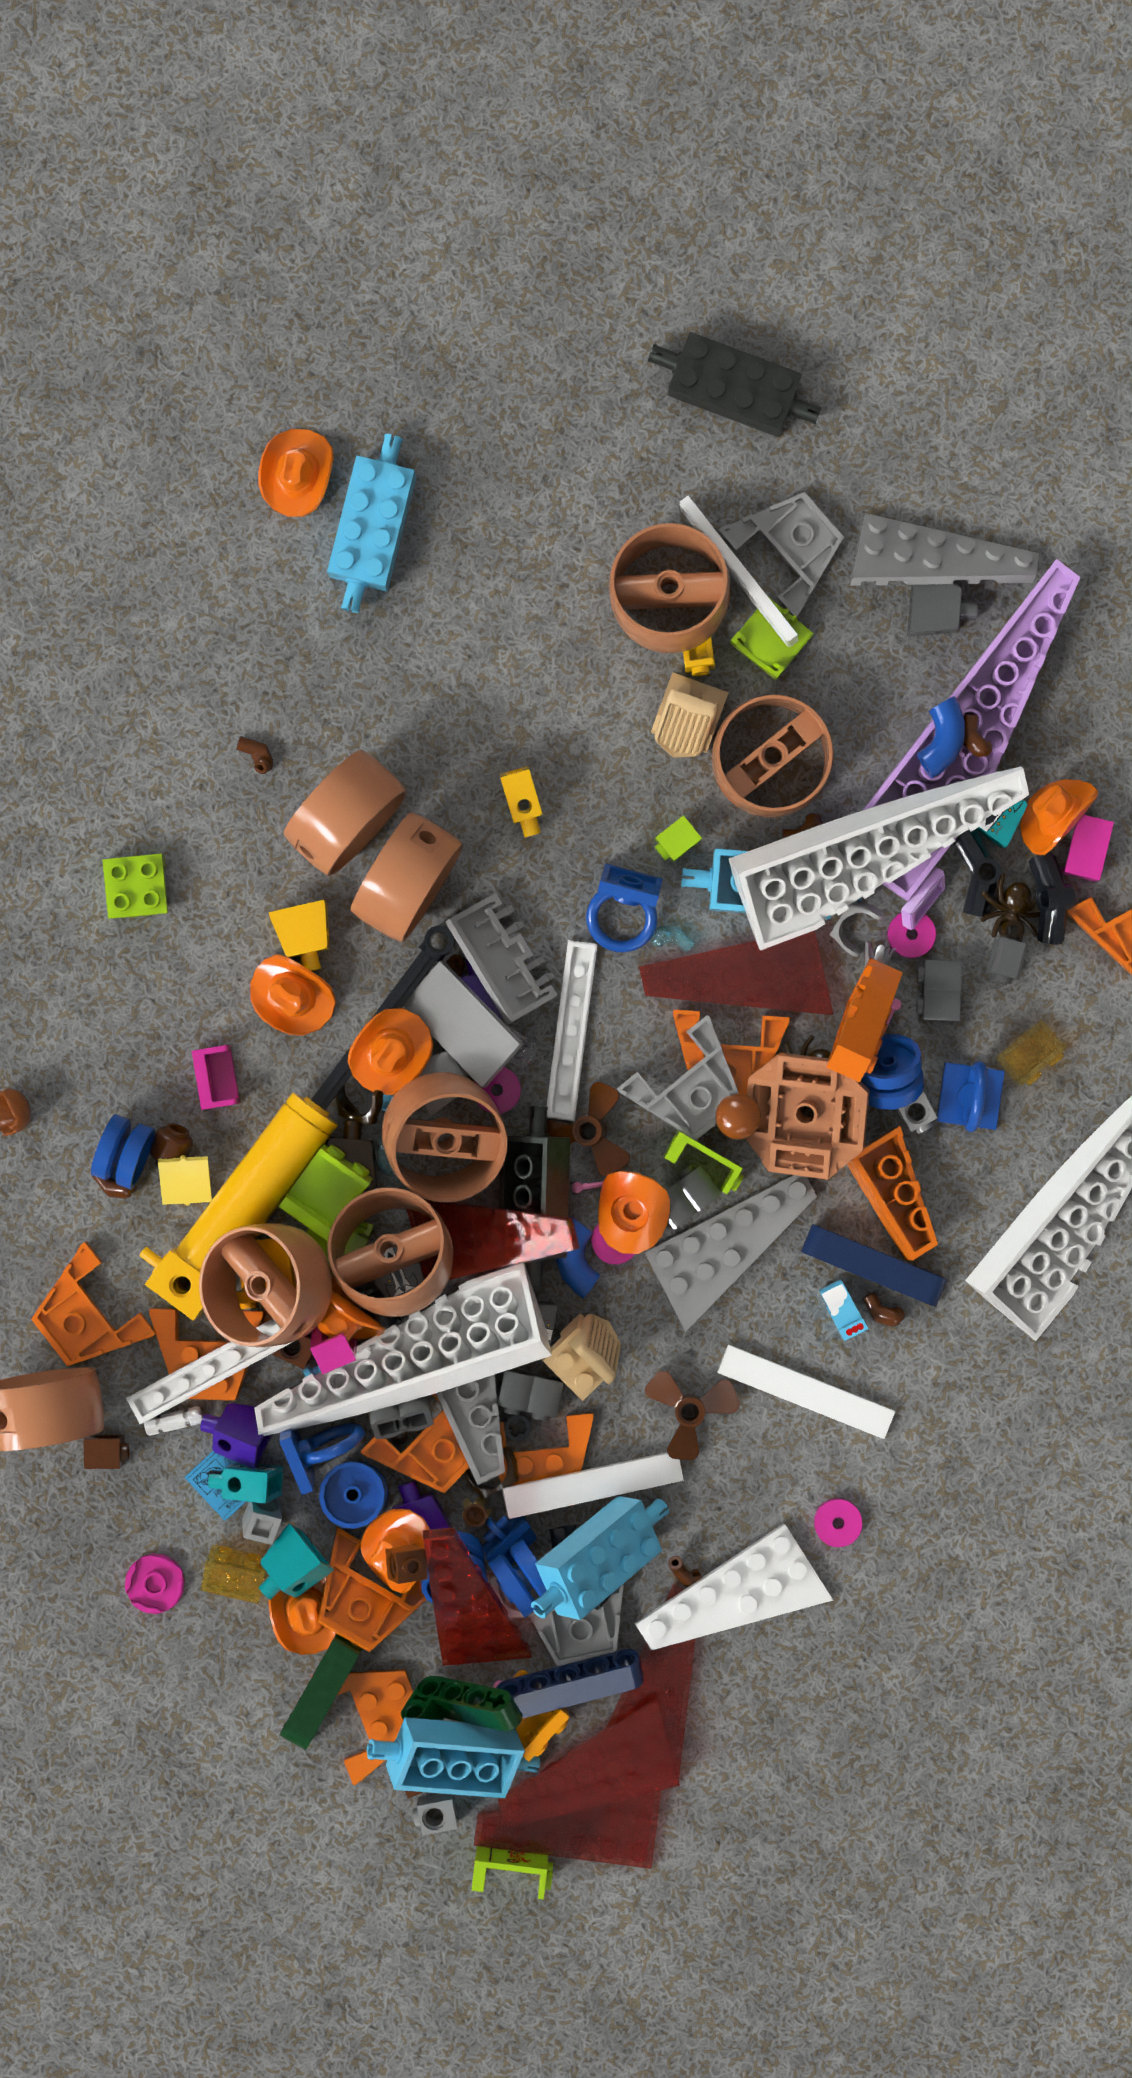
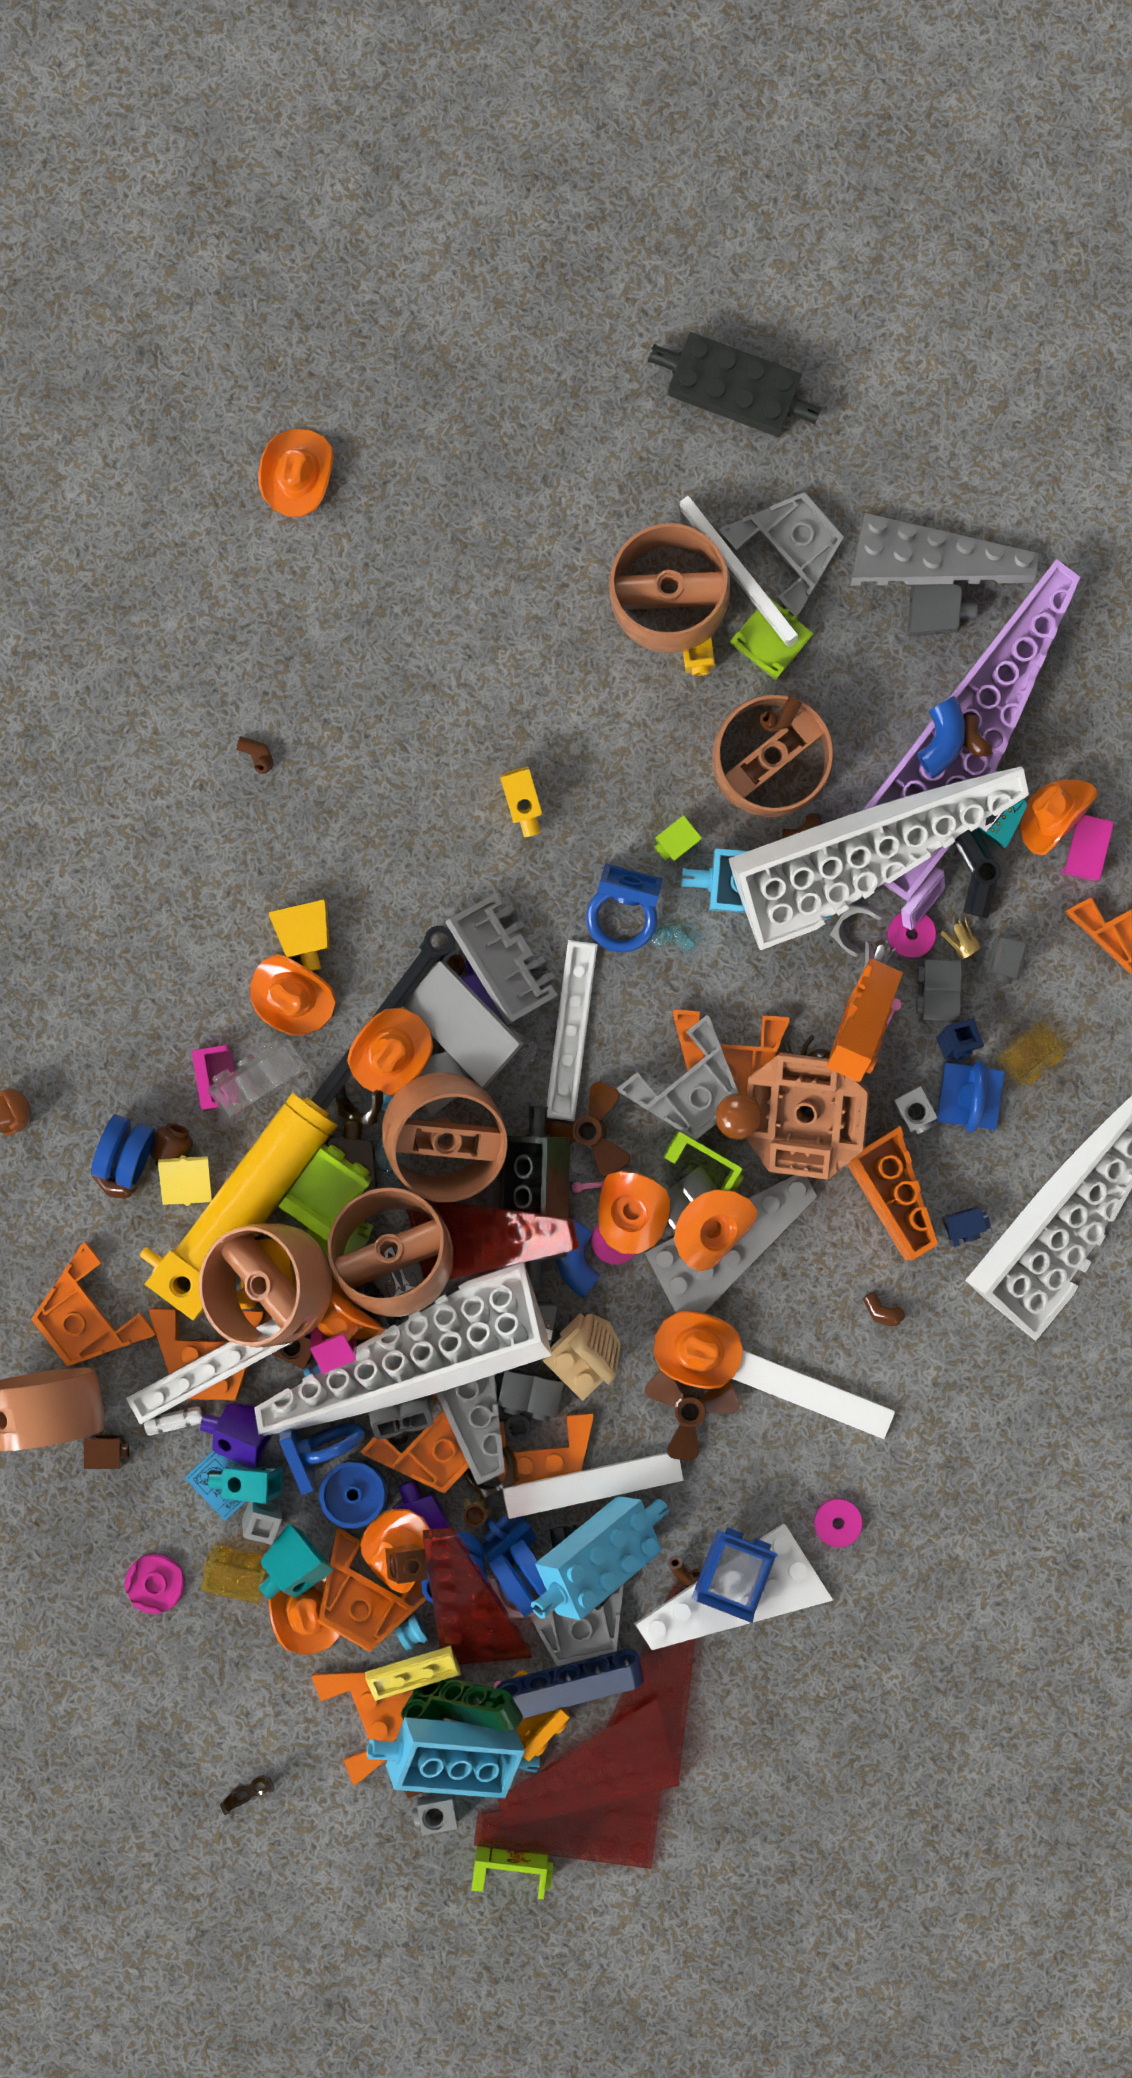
(135, 886): lime piece -> none
(231, 1801): none -> dark brown cap
(256, 1077): none -> clear brick
(320, 1692): dark green beam -> none
(345, 812): nougat cylinder -> none
(371, 523): medium azure brick -> none
(406, 877): nougat cylinder -> none
(411, 1633): none -> medium azure wheel
(412, 1673): none -> light yellow tile
(510, 1094): dark pink piece -> none
(688, 716): tan piece -> none
(698, 1349): none -> orange hat
(712, 1227): none -> orange hat
(734, 1574): none -> window
(743, 975): clear red wing -> none
(782, 718): none -> reddish brown arm
(843, 1310): medium azure leg -> none
(874, 1265): dark blue beam -> none
(896, 1075): blue wheel -> none
(959, 1039): none -> dark blue brick
(966, 1225): none -> dark blue brick
(968, 943): none -> pearl gold piece
(1013, 908): dark brown animal -> none
(1052, 898): black piece -> none

